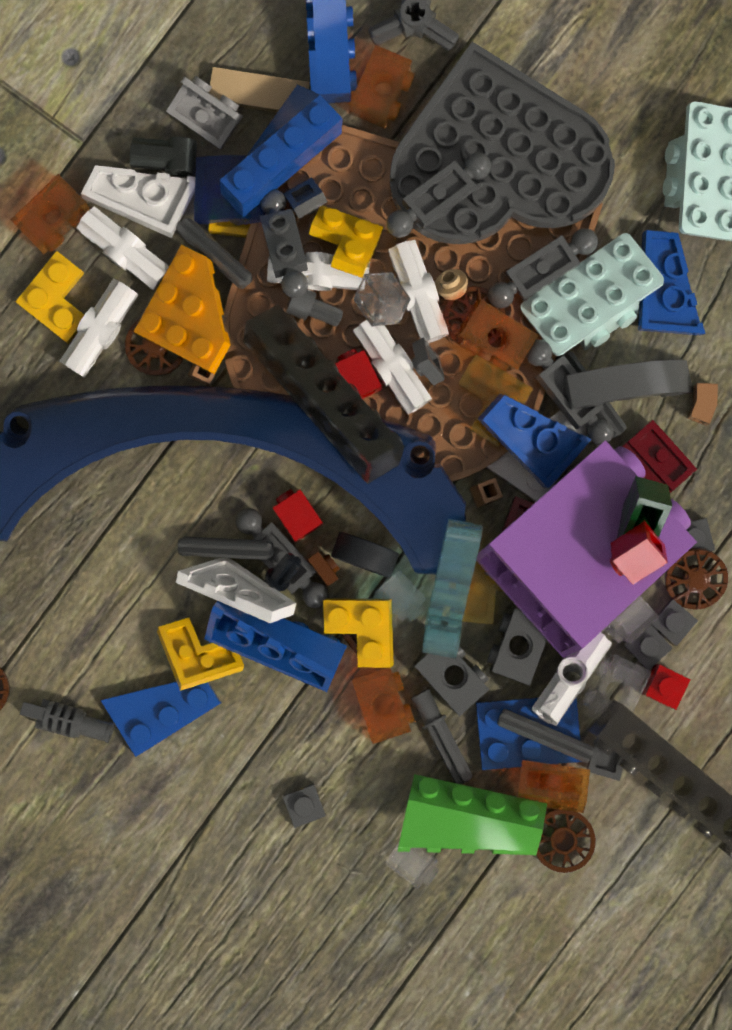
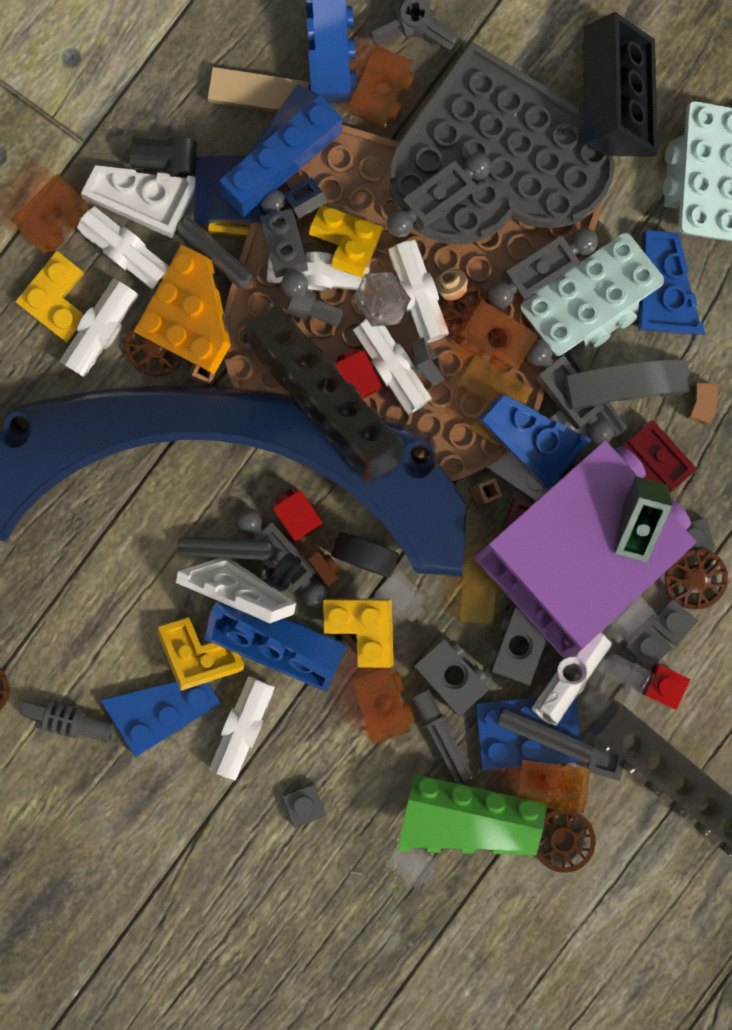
(205, 113): light grey bracket -> none
(242, 728): none -> white piece
(451, 588): clear light blue beam -> none
(619, 88): none -> black slope
(638, 553): brick -> none

